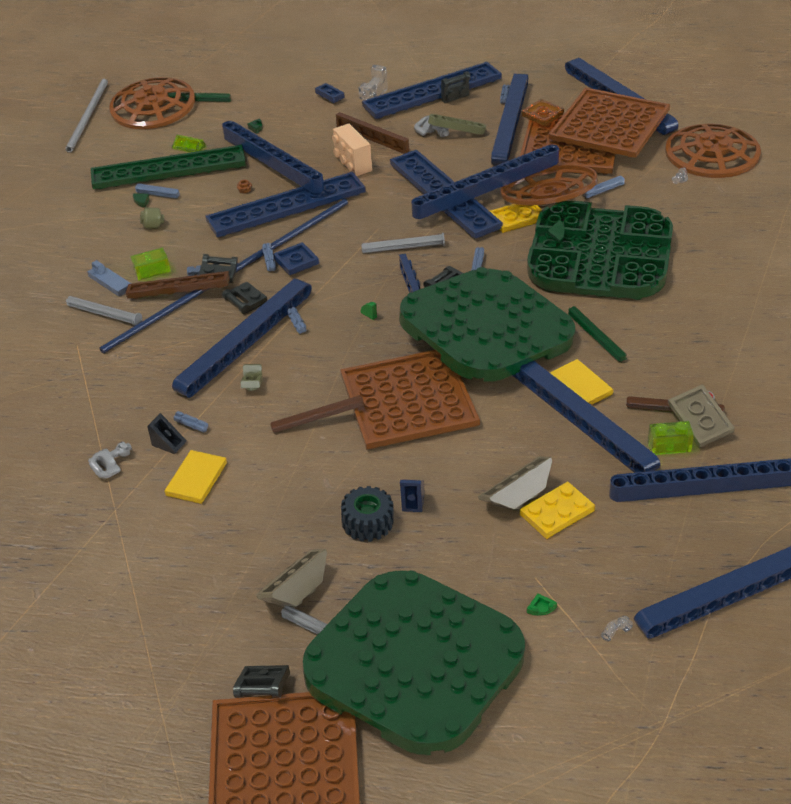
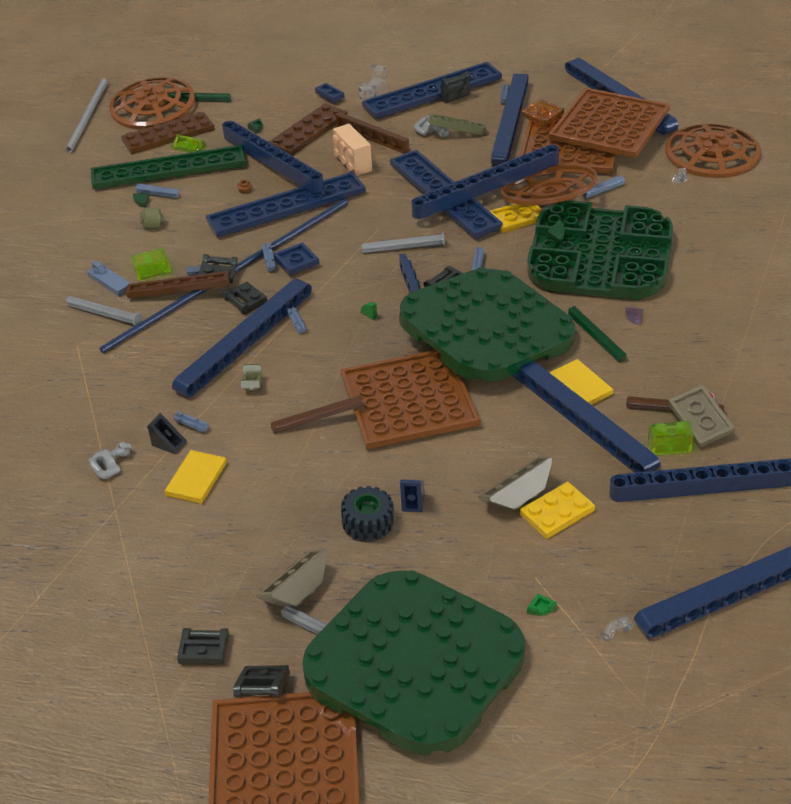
(165, 133): none -> reddish brown plate
(202, 650): none -> pearl dark grey plate
(307, 129): none -> reddish brown plate
(634, 315): none -> tile

